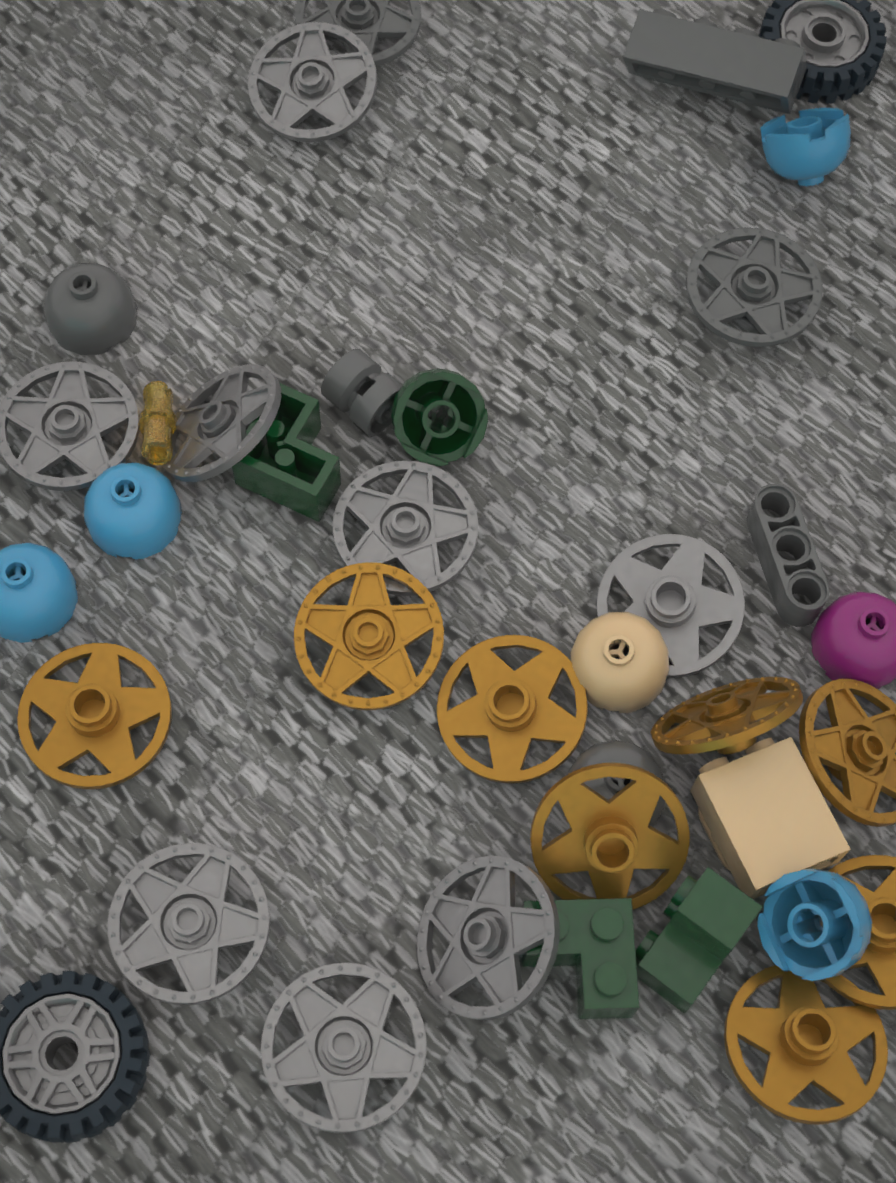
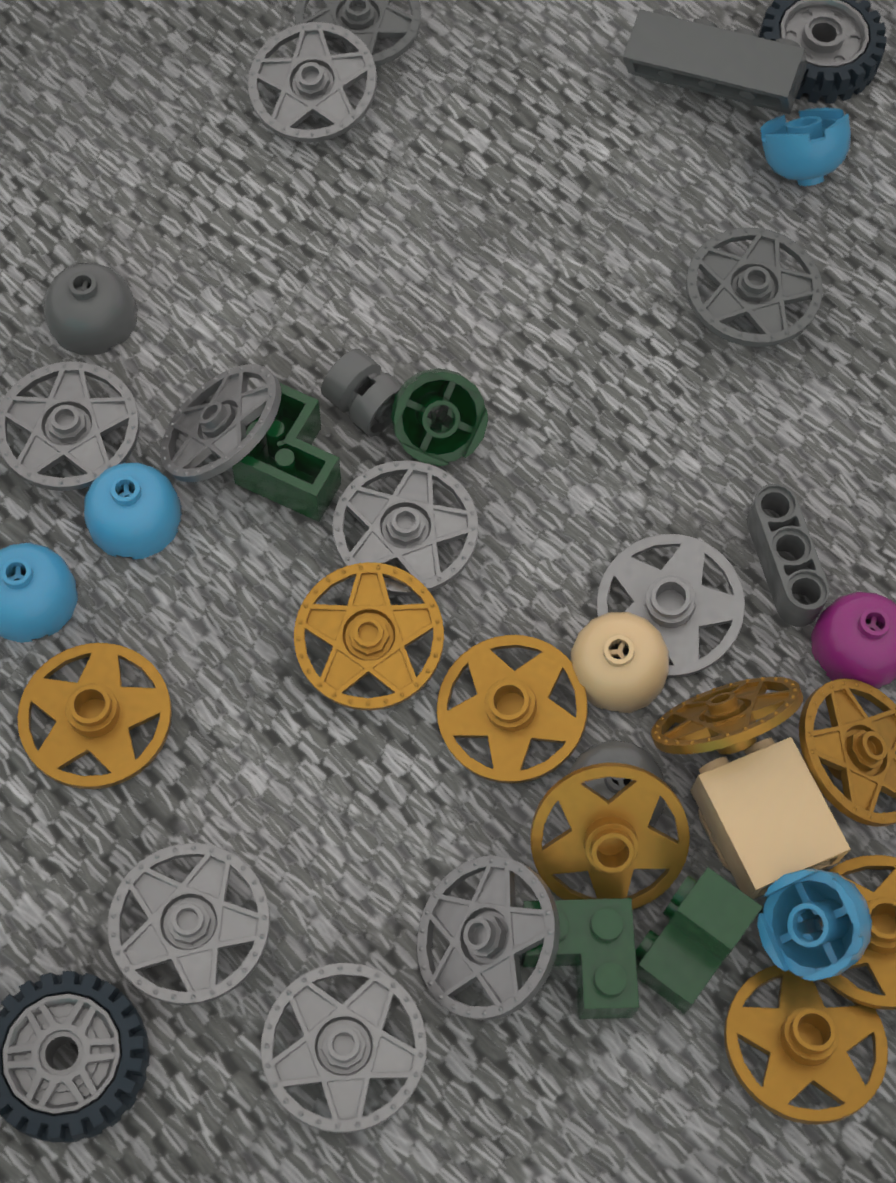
(157, 423): clear yellow pin -> none

